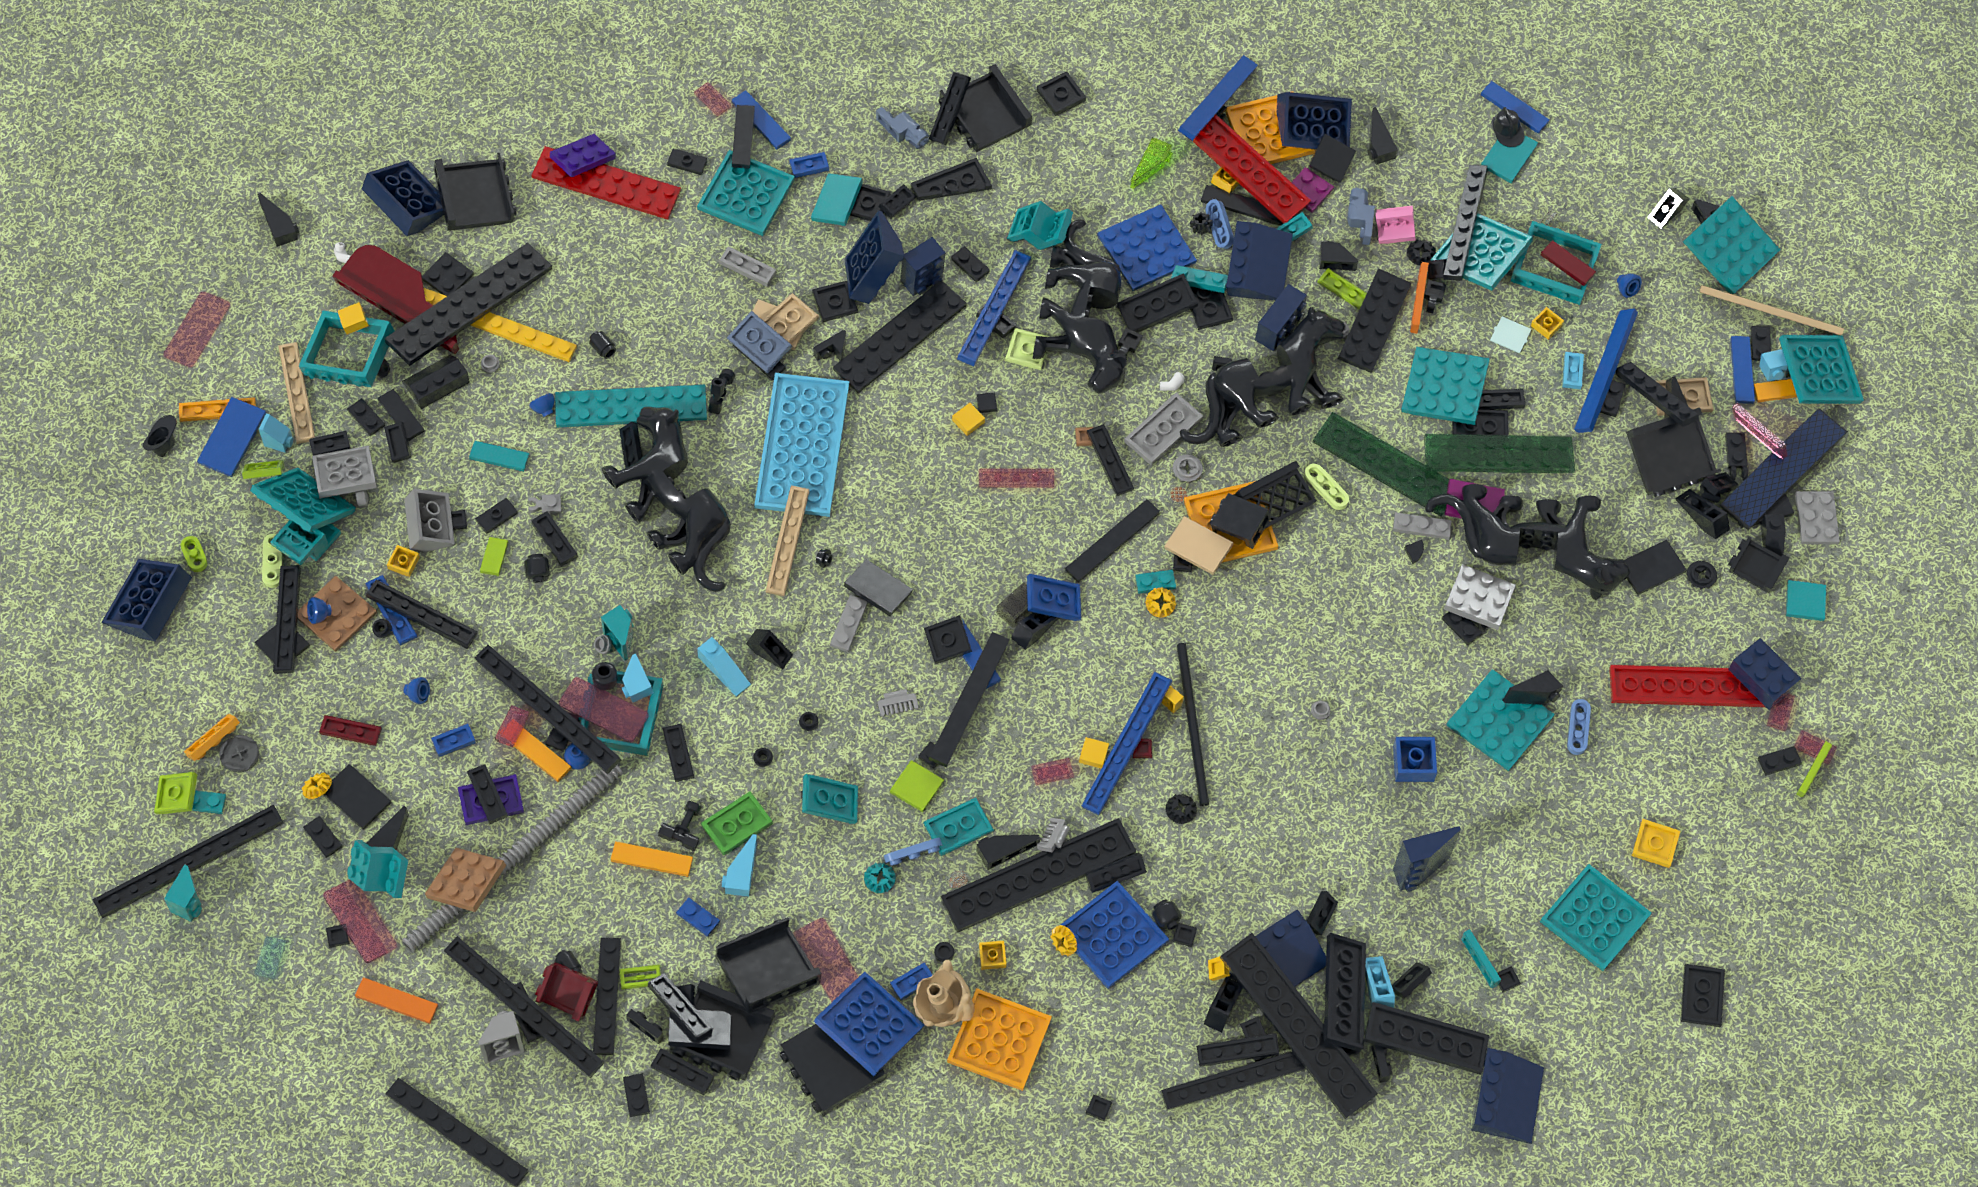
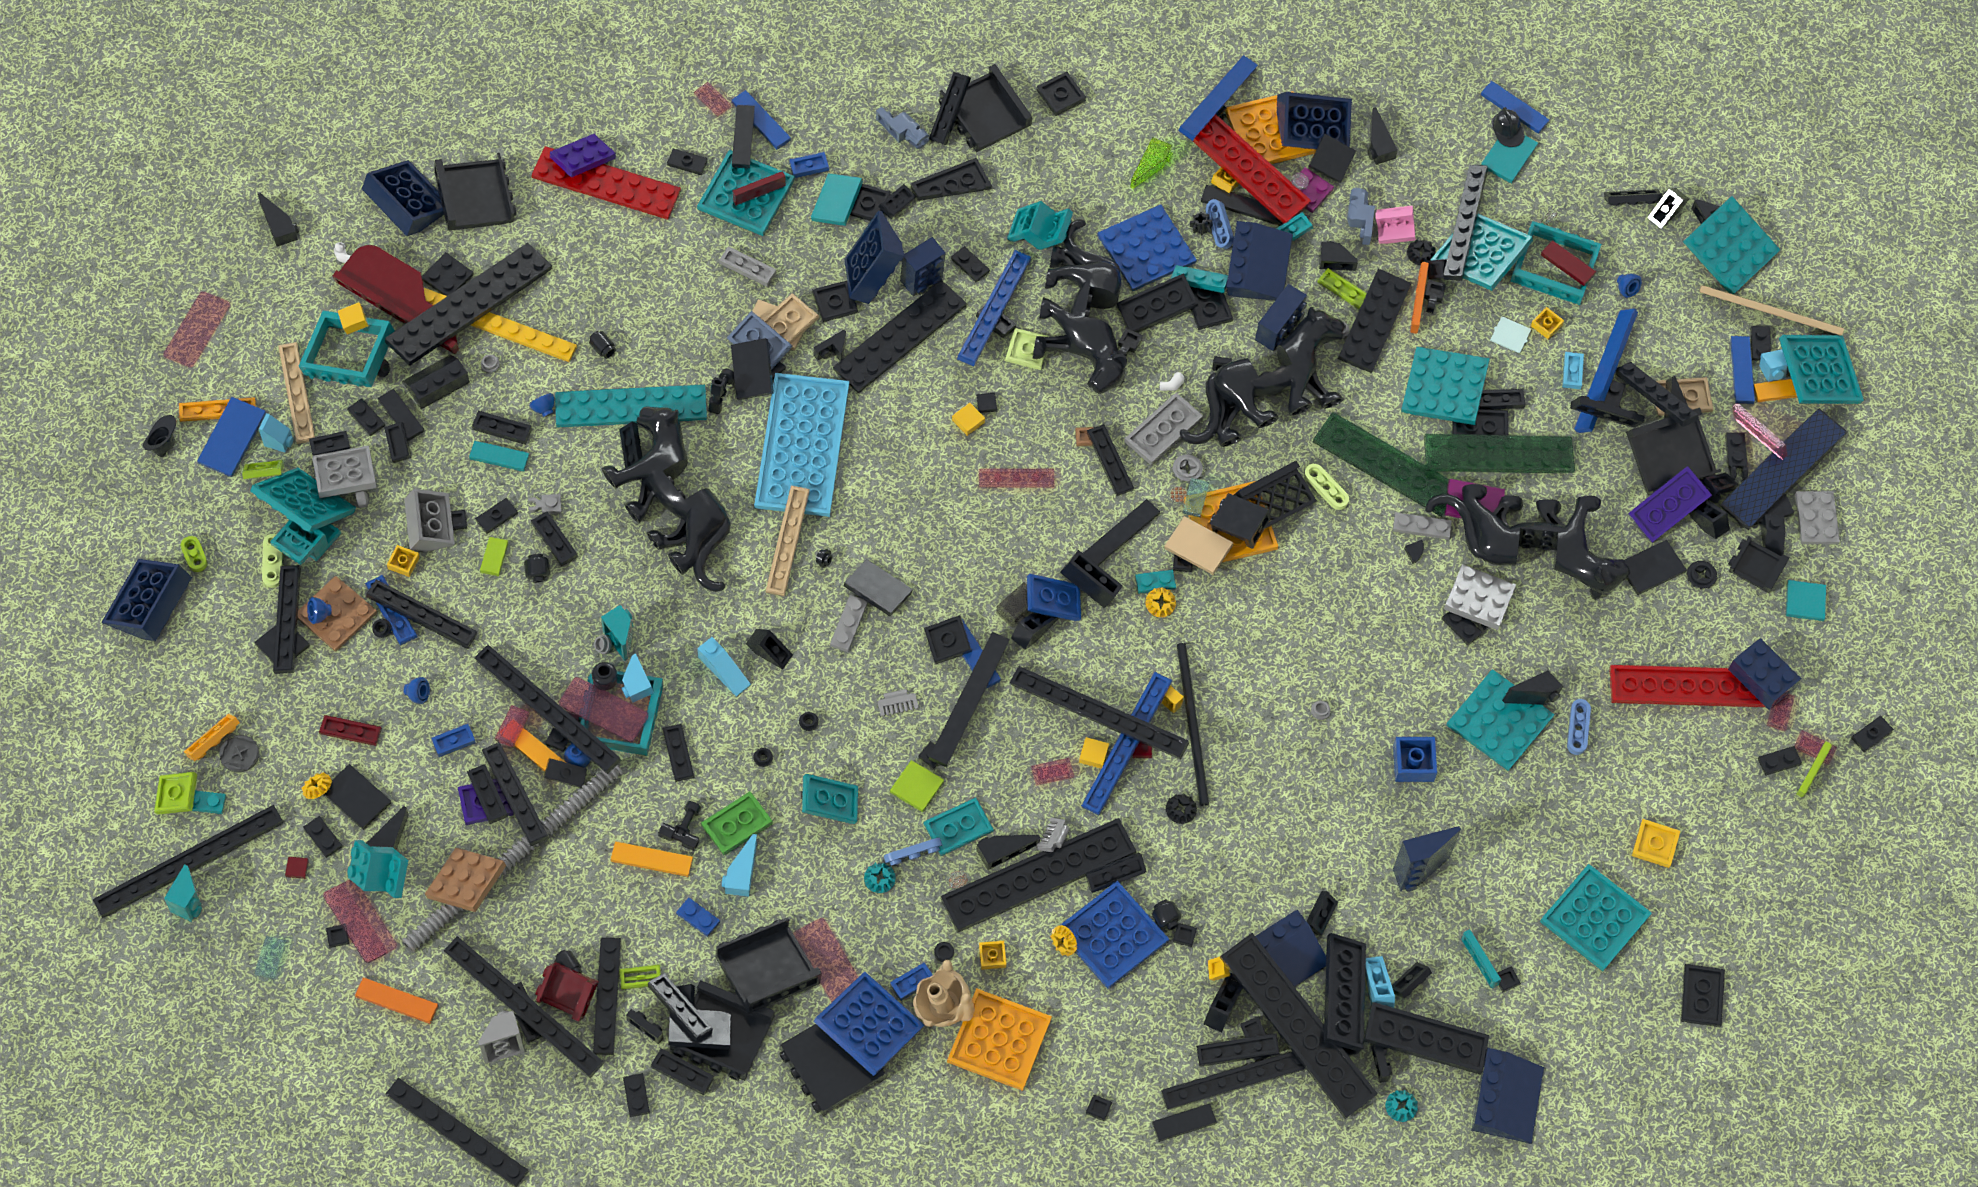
(296, 867): none -> dark red tile
(501, 427): none -> black plate
(515, 794): none -> black tile
(565, 773): none -> black plate
(752, 369): none -> black tile
(759, 188): none -> dark red tile
(1091, 579): none -> black brick
(1099, 712): none -> black plate
(1184, 1122): none -> black tile
(1195, 497): none -> clear light blue tile
(1300, 181): none -> clear plate
(1402, 1114): none -> teal gear
(1608, 412): none -> black plate
(1632, 197): none -> black plate
(1669, 504): none -> dark purple plate
(1872, 733): none -> black plate

